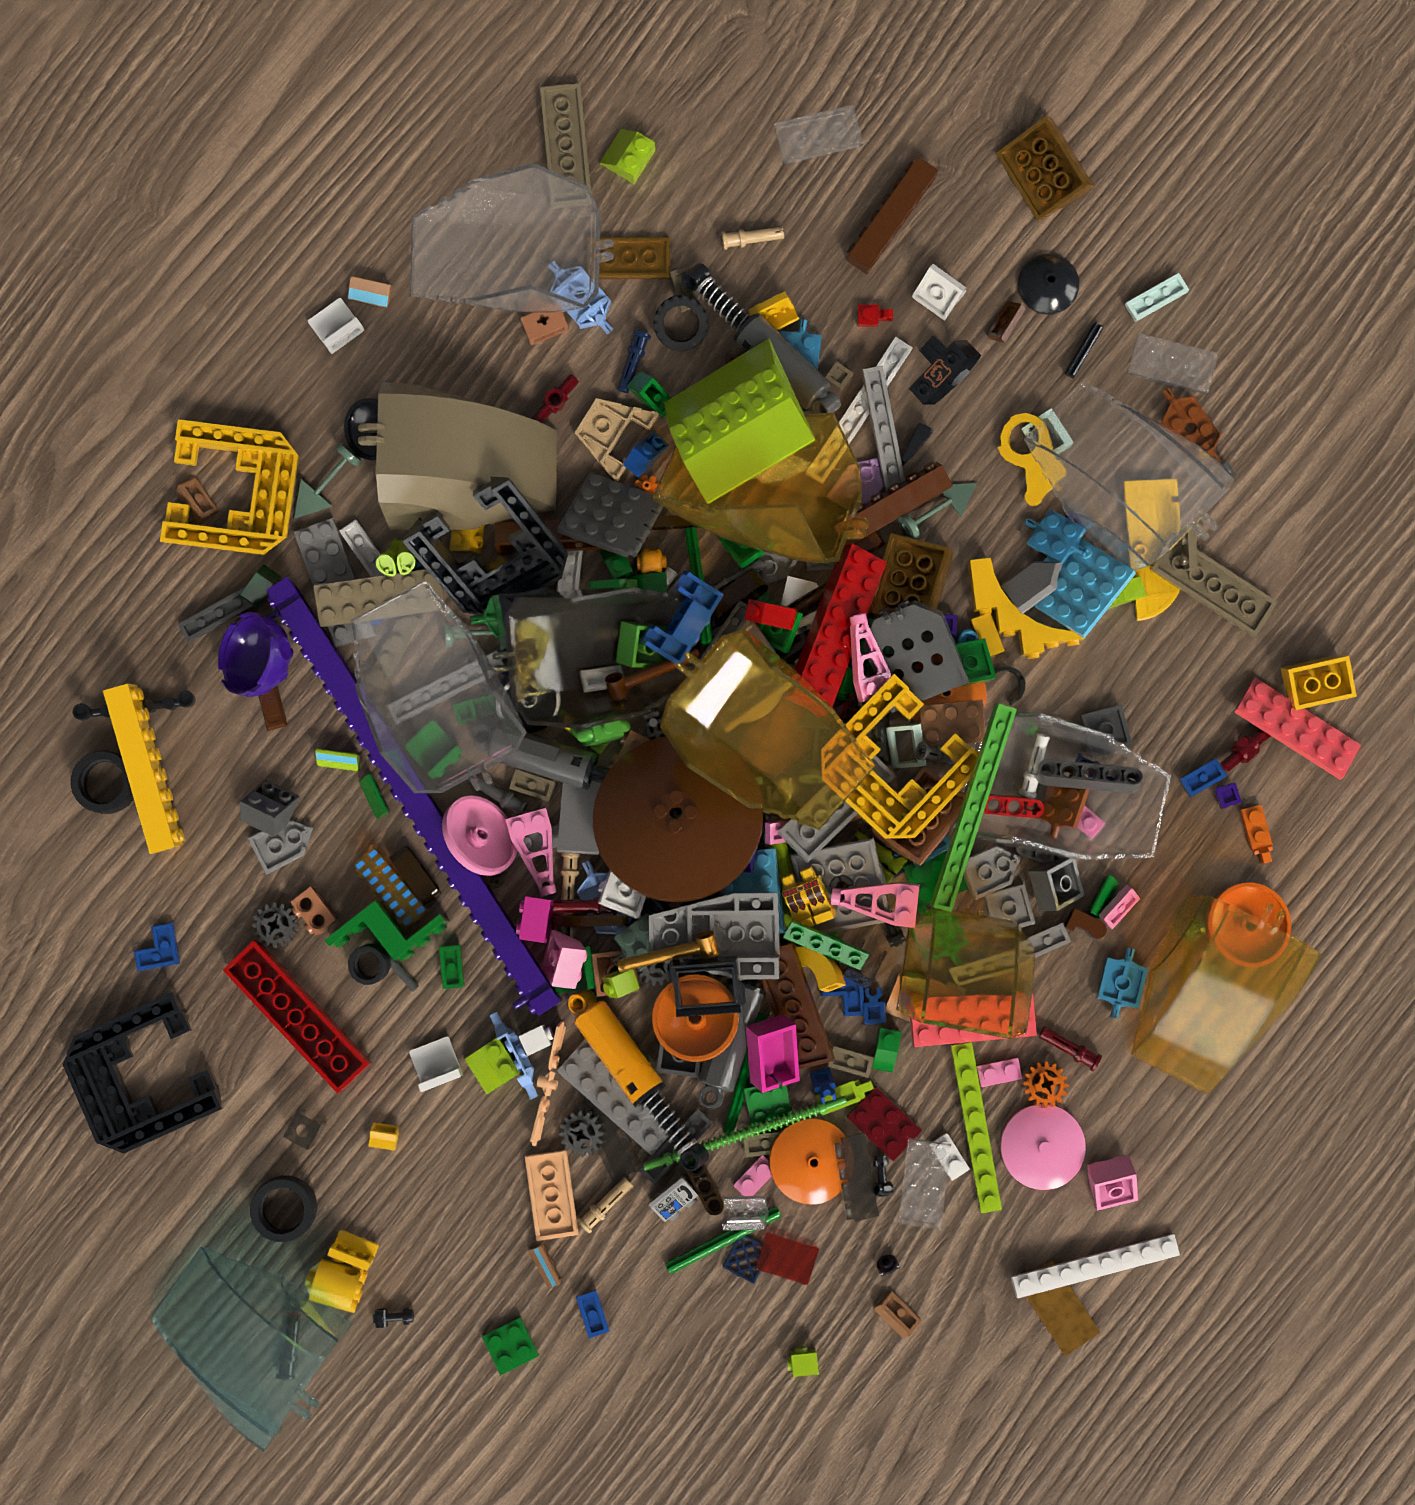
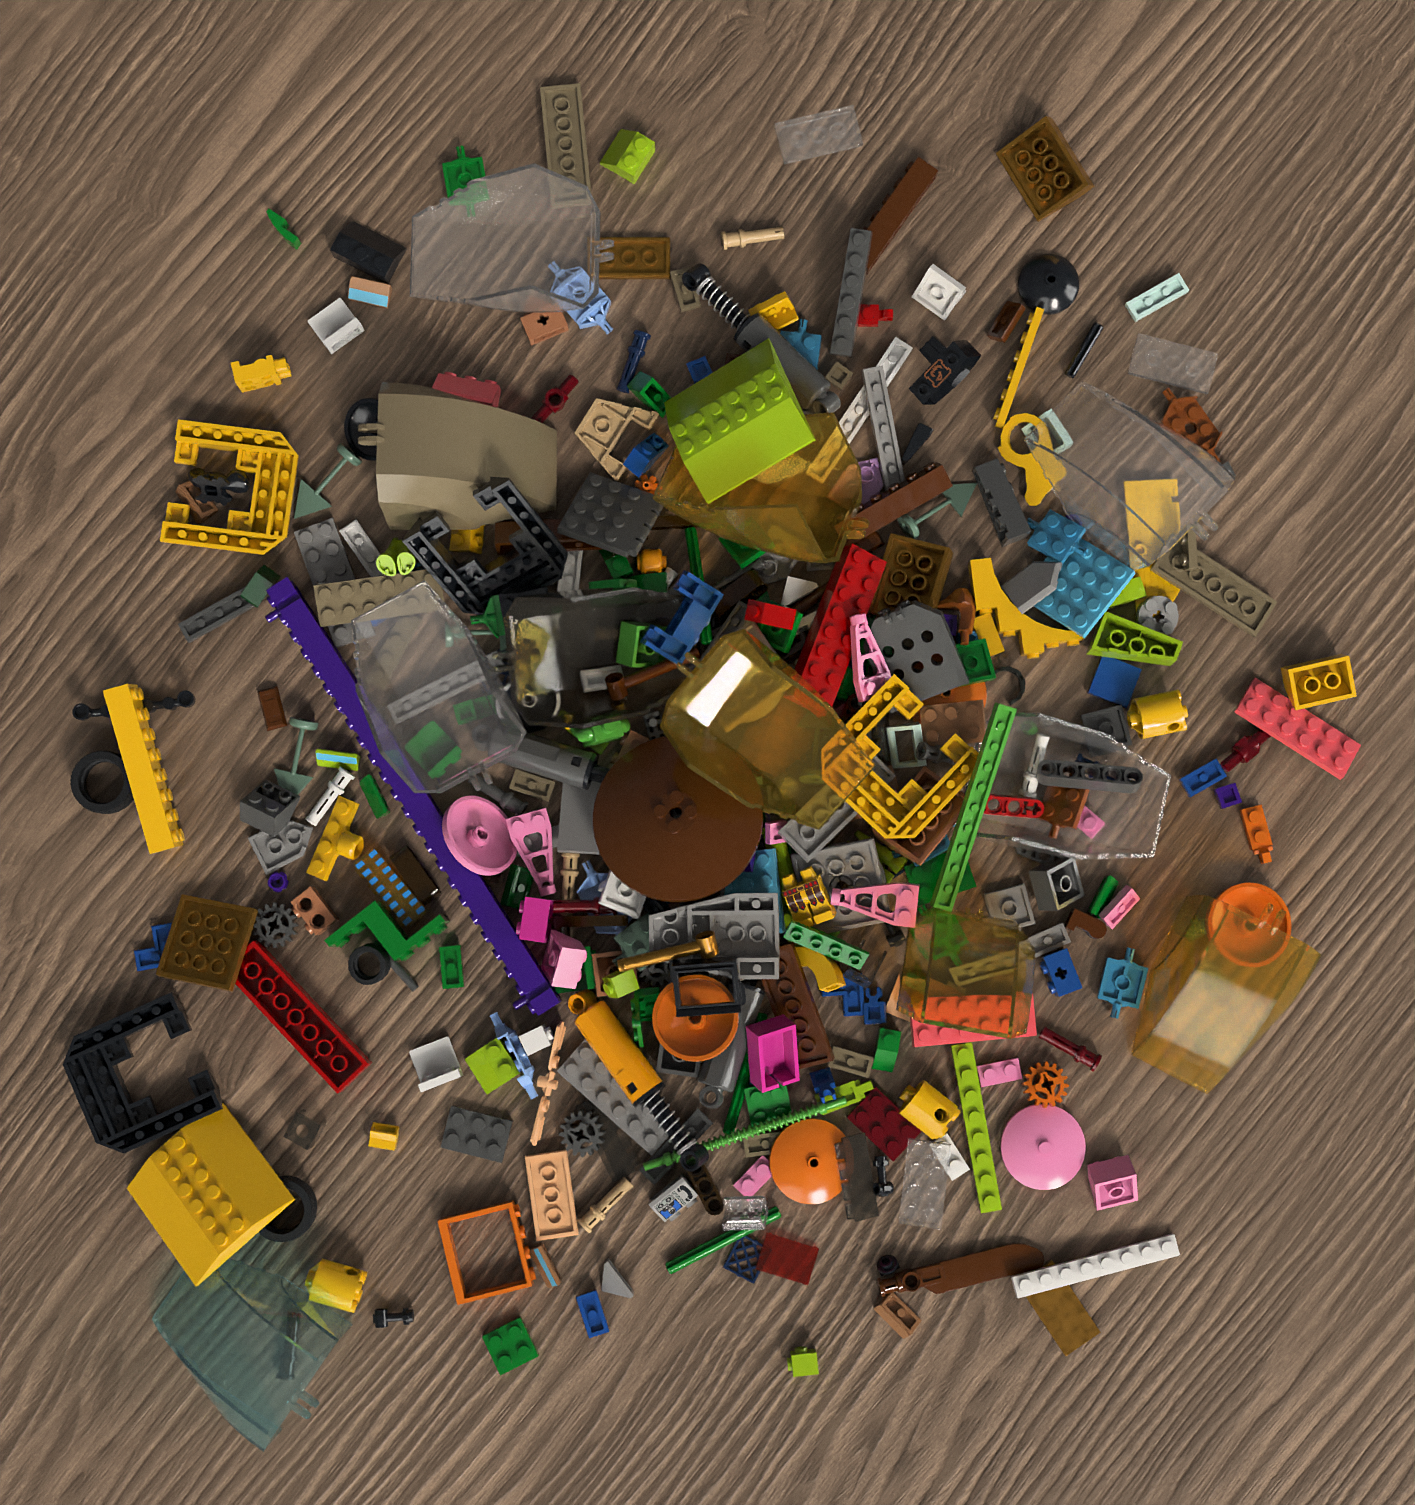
(207, 942): none -> pearl gold plate
(208, 1192): none -> yellow slope
(214, 485): none -> black animal
(254, 655): dark purple rock -> none
(260, 373): none -> yellow hips
(278, 876): none -> dark purple plate
(281, 226): none -> green slope
(291, 780): none -> sand green piece
(336, 840): none -> yellow plate
(338, 789): none -> white pin
(353, 1250): yellow bracket -> none
(368, 251): none -> black slope
(453, 1262): none -> orange window
(462, 171): none -> green plate
(468, 387): none -> coral slope
(476, 1134): none -> dark grey plate
(517, 886): none -> green slope
(614, 1282): none -> light grey slope
(642, 1010): none -> green bracket
(678, 345): black tyre -> none
(699, 369): none -> blue plate
(851, 292): none -> dark grey brick
(920, 1109): none -> yellow cylinder
(962, 601): none -> dark orange animal
(966, 1270): none -> reddish brown piece
(990, 871): light grey tile -> none
(1001, 502): none -> dark grey wedge
(1015, 375): none -> yellow plate
(1061, 960): none -> blue brick
(1114, 681): none -> blue tile
(1132, 642): none -> lime wedge
(1157, 714): none -> yellow cylinder
(1167, 609): none -> light grey plate

